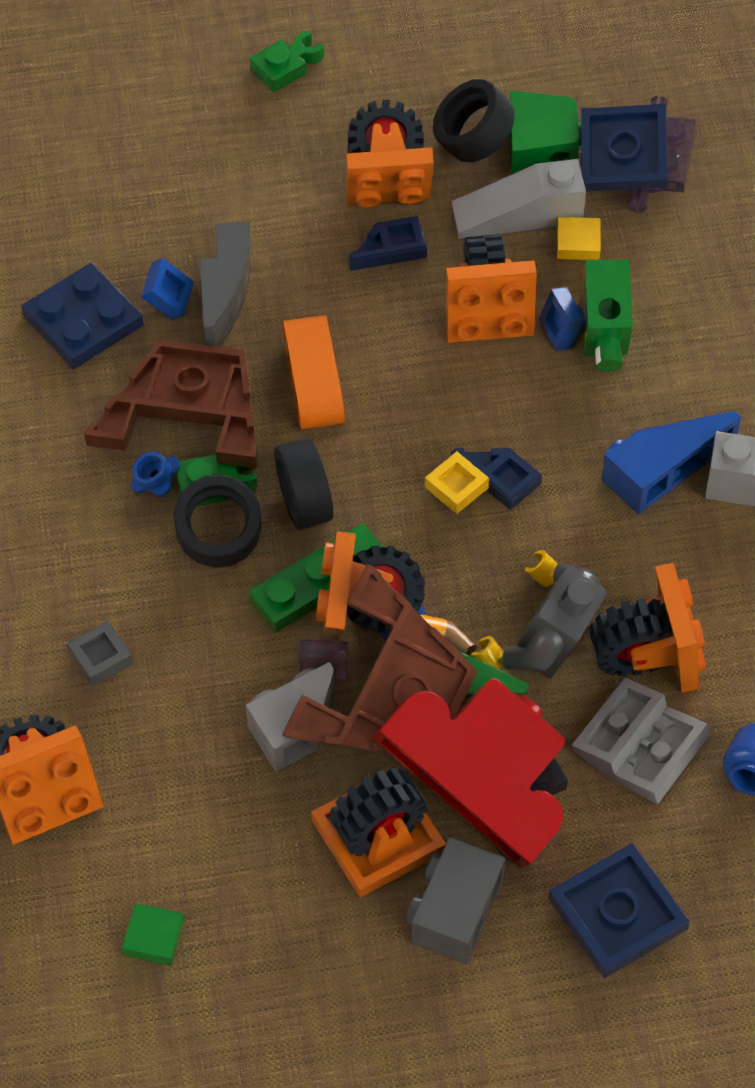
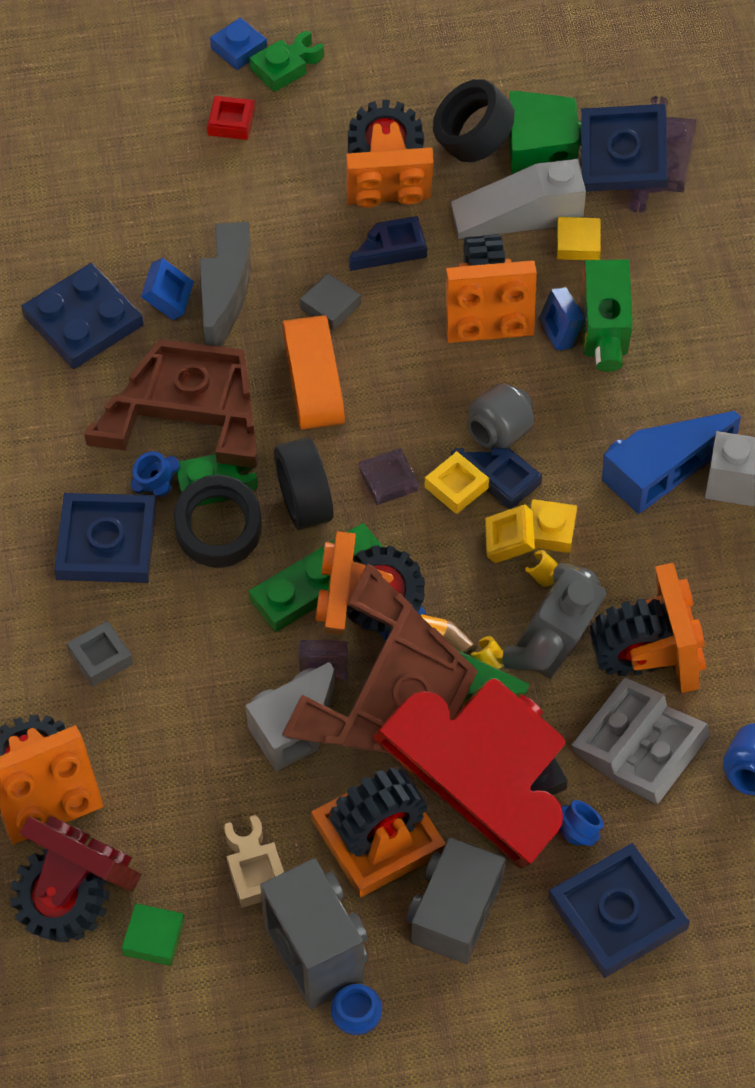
(64, 886): none -> plate
(105, 537): none -> dark blue plate
(231, 117): none -> red tile
(237, 43): none -> blue plate
(251, 862): none -> tan plate
(314, 931): none -> dark grey brick
(331, 299): none -> dark grey tile
(356, 1009): none -> blue plate
(388, 476): none -> tile
(500, 416): none -> dark grey head
(509, 534): none -> yellow tile
(553, 525): none -> yellow plate
(581, 824): none -> blue plate

